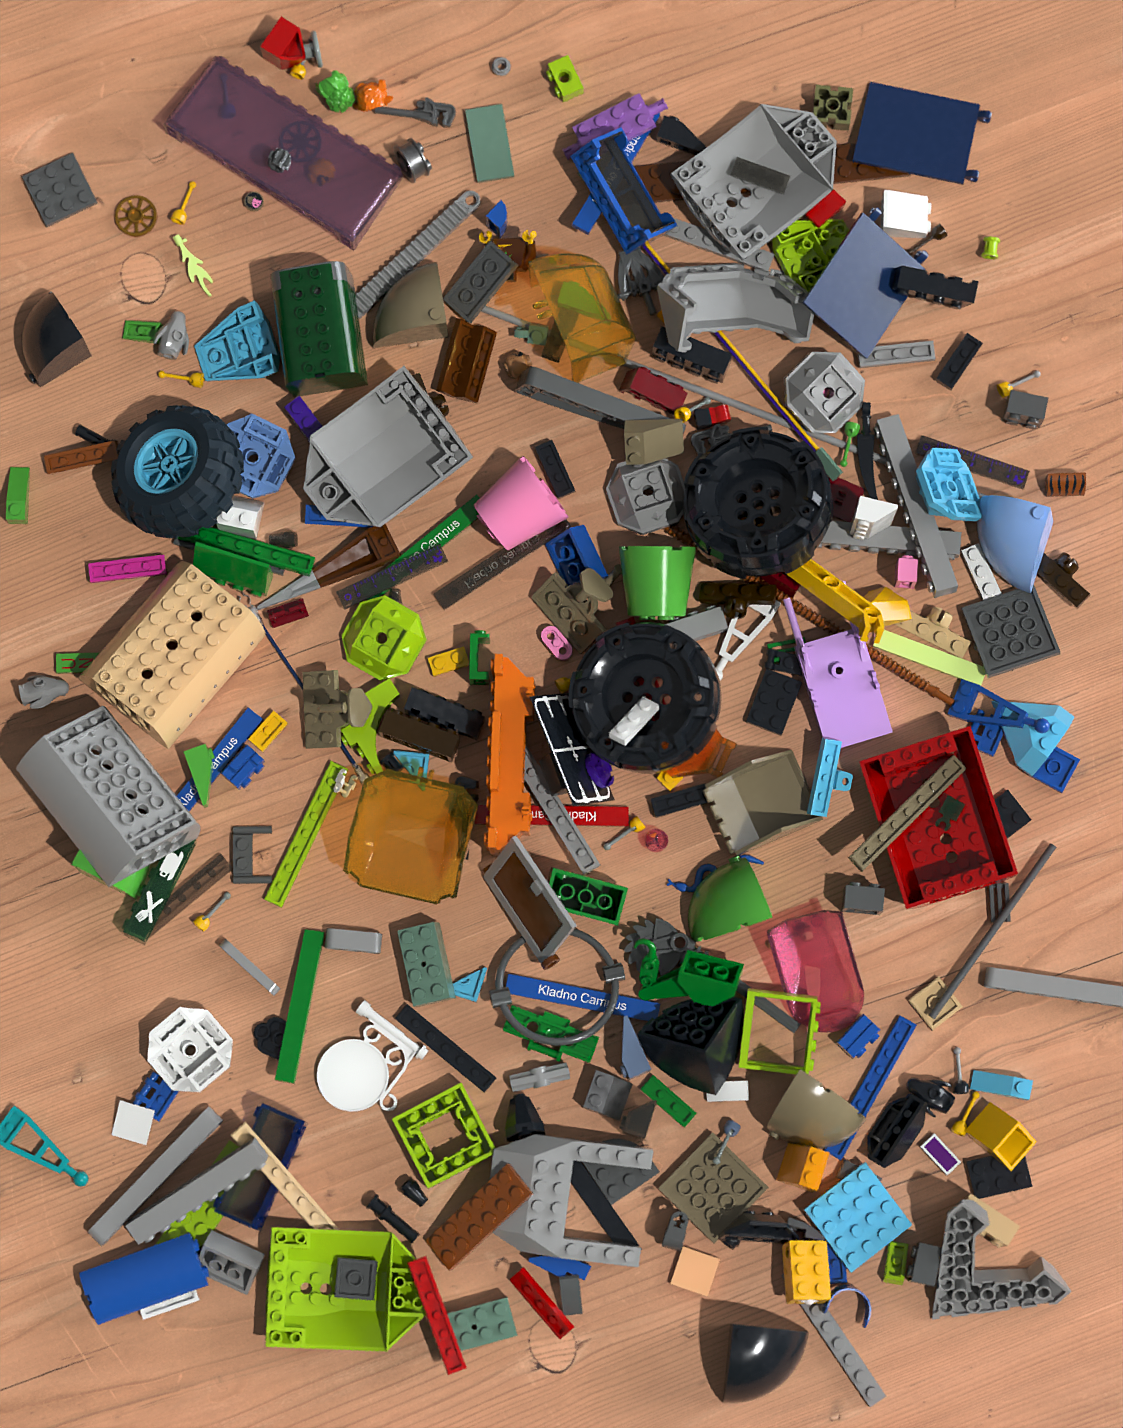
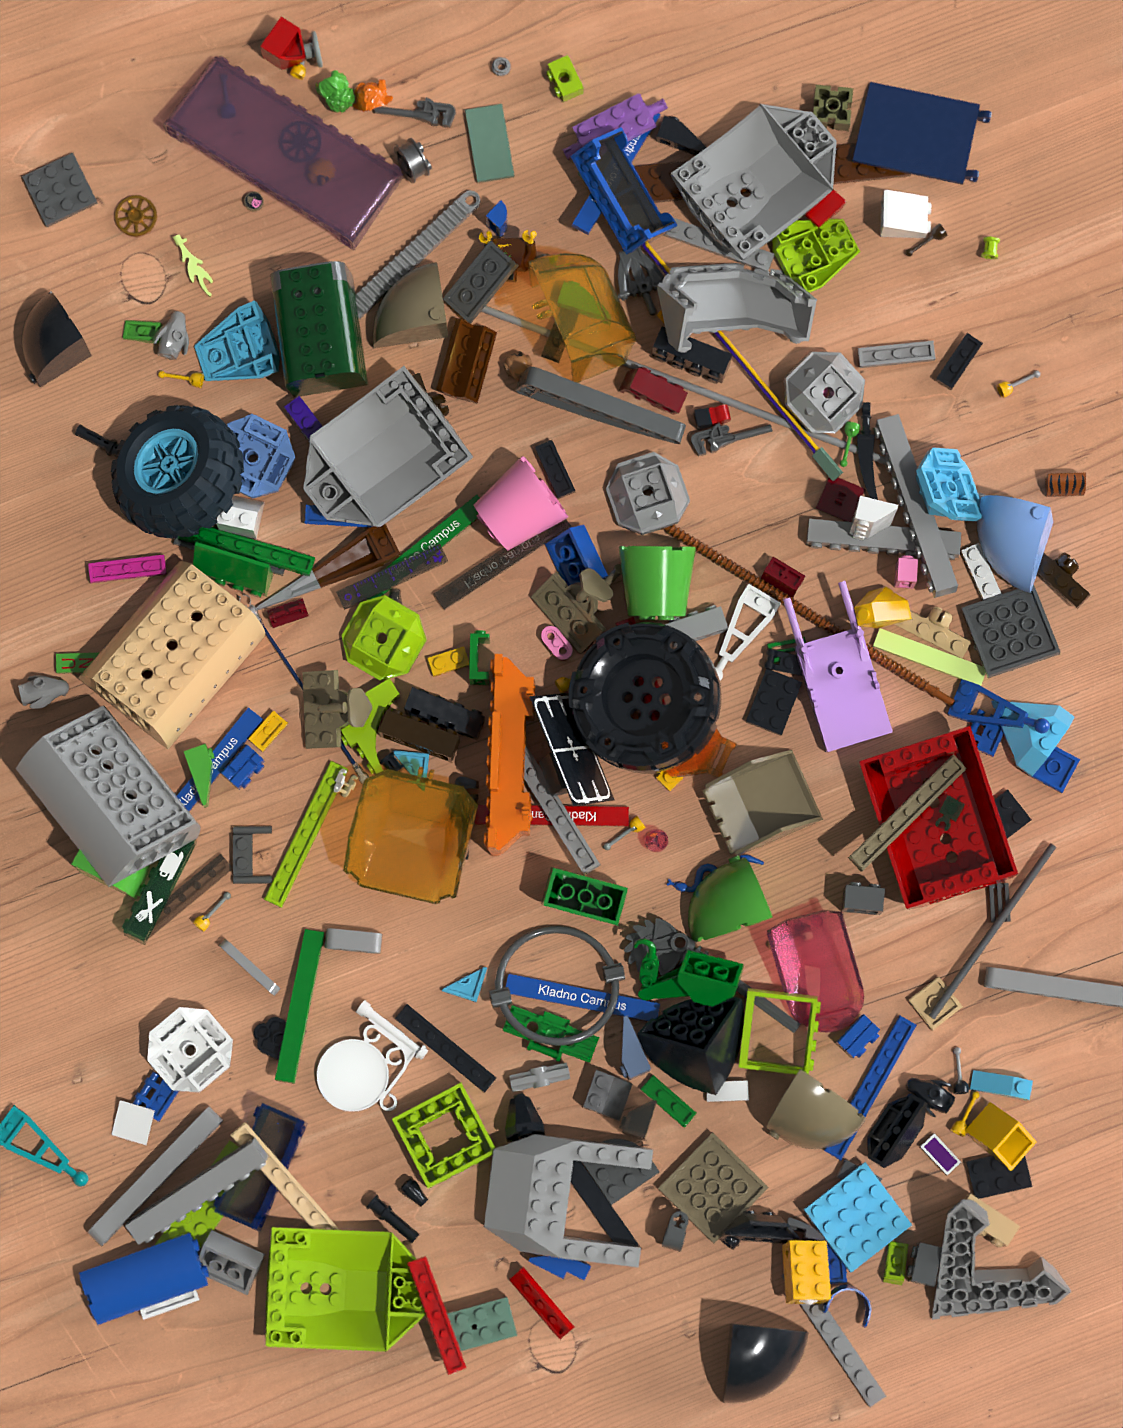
(18, 496): bright green slope -> none
(81, 457): dark orange plate -> none
(179, 215): yellow hinge -> none
(279, 160): dark grey gear -> none
(284, 539): clear smoke cone -> none
(356, 1279): dark grey tile -> none
(434, 981): sand green piece -> none
(479, 1217): dark orange plate -> none
(529, 902): door -> none
(536, 333): sand green plate -> none
(570, 1295): dark grey slope -> none
(599, 770): dark purple tile -> none
(634, 721): white plate -> none
(652, 440): dark tan slope -> none
(678, 801): black plate -> none
(684, 413): yellow hinge -> none
(695, 1271): light nougat tile -> none
(730, 1129): hinge -> none
(733, 473): black wheel -> none
(737, 596): dark brown plate -> none
(760, 175): clear smoke plate -> none
(802, 1167): light orange slope -> none
(827, 778): medium azure plate -> none
(840, 598): yellow piece -> none
(857, 283): flag -> none
(934, 287): black wedge -> none
(980, 464): clear smoke tile -> none
(1025, 409): dark grey brick -> none

